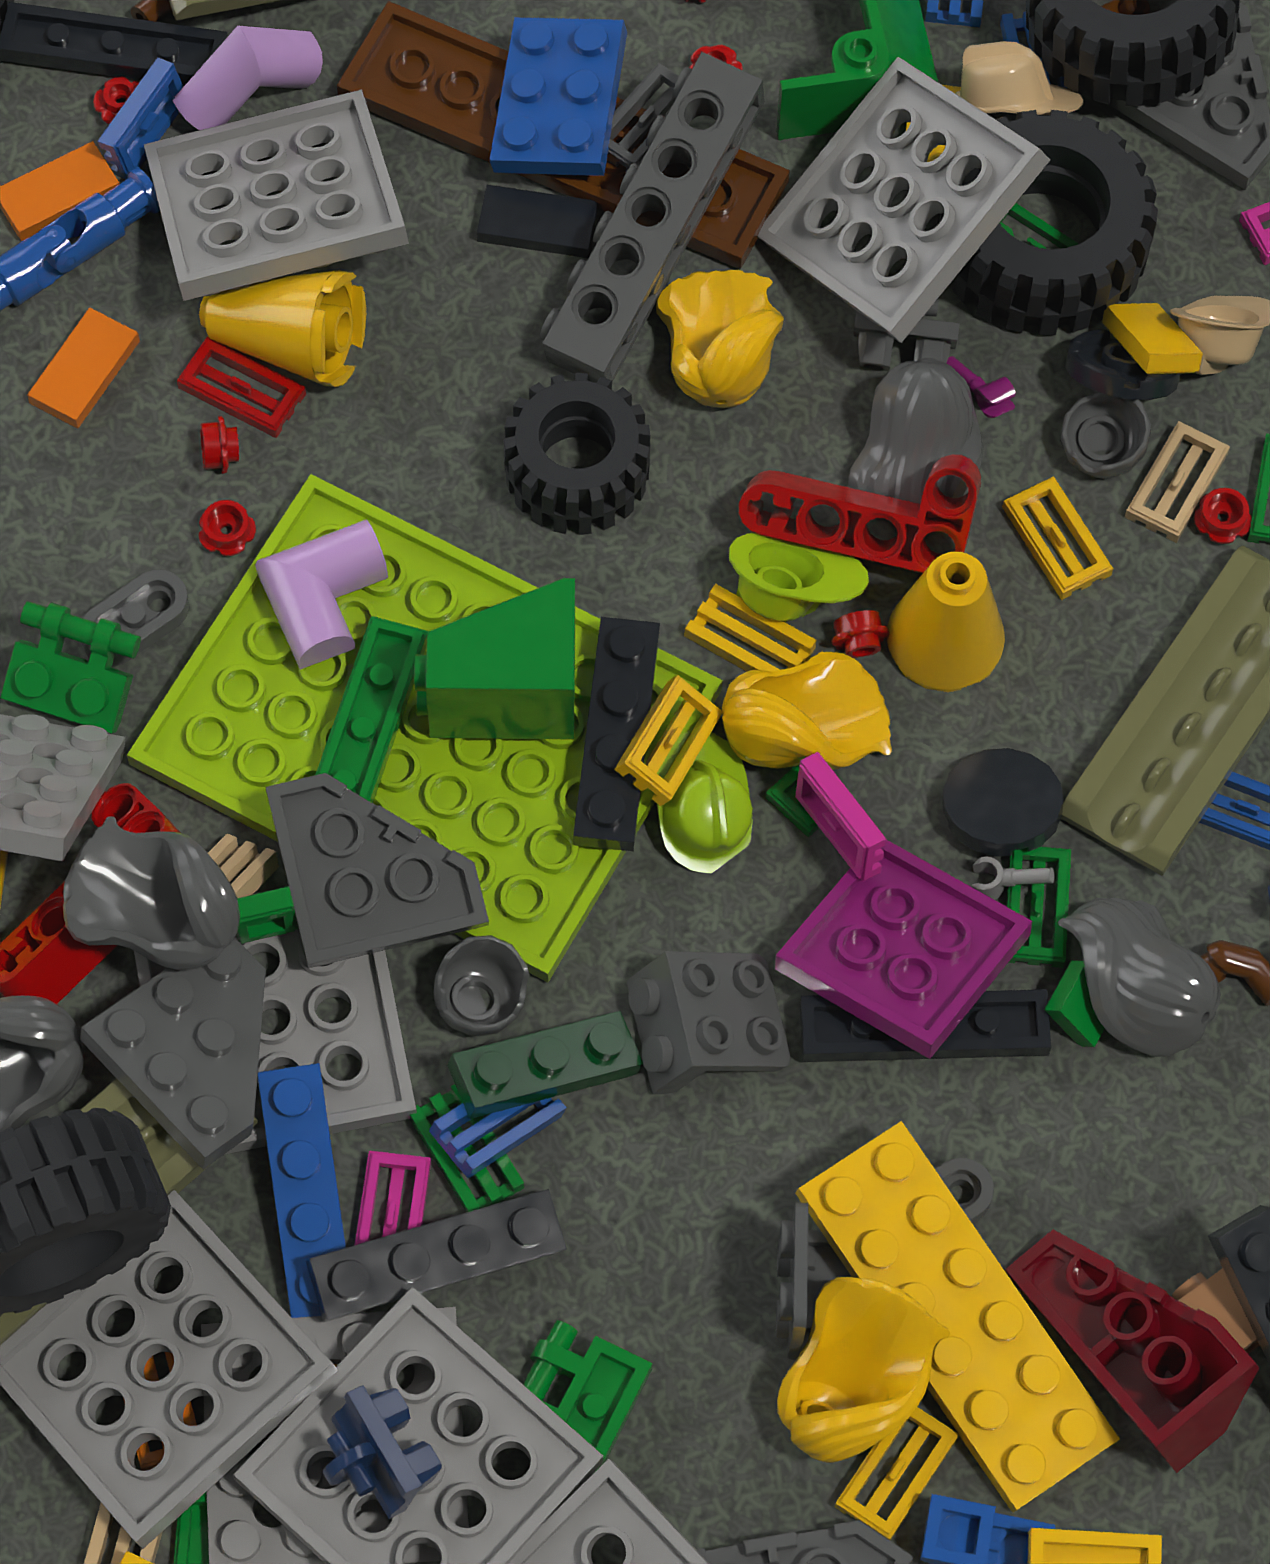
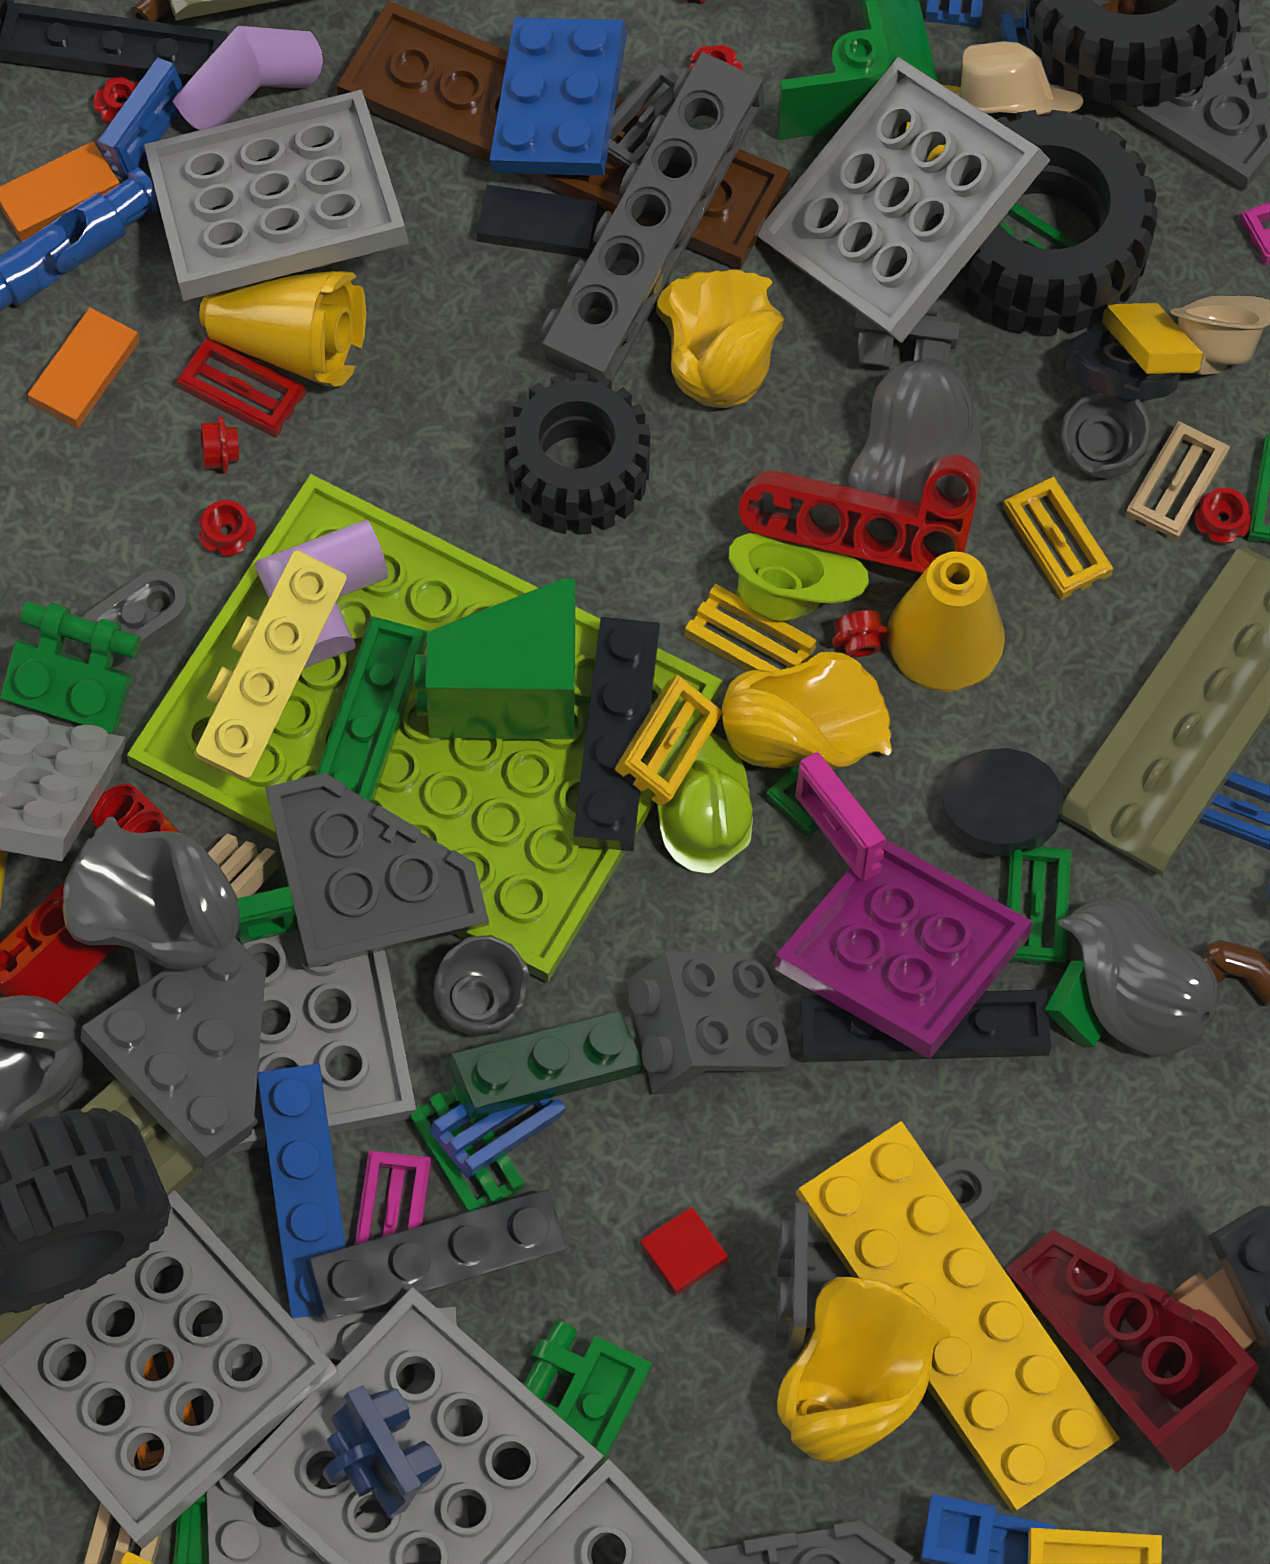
(269, 665): none -> light yellow bracket
(684, 1251): none -> red tile
(868, 1513): yellow tile -> none
(990, 397): magenta hand -> none
(1008, 876): light grey hand -> none

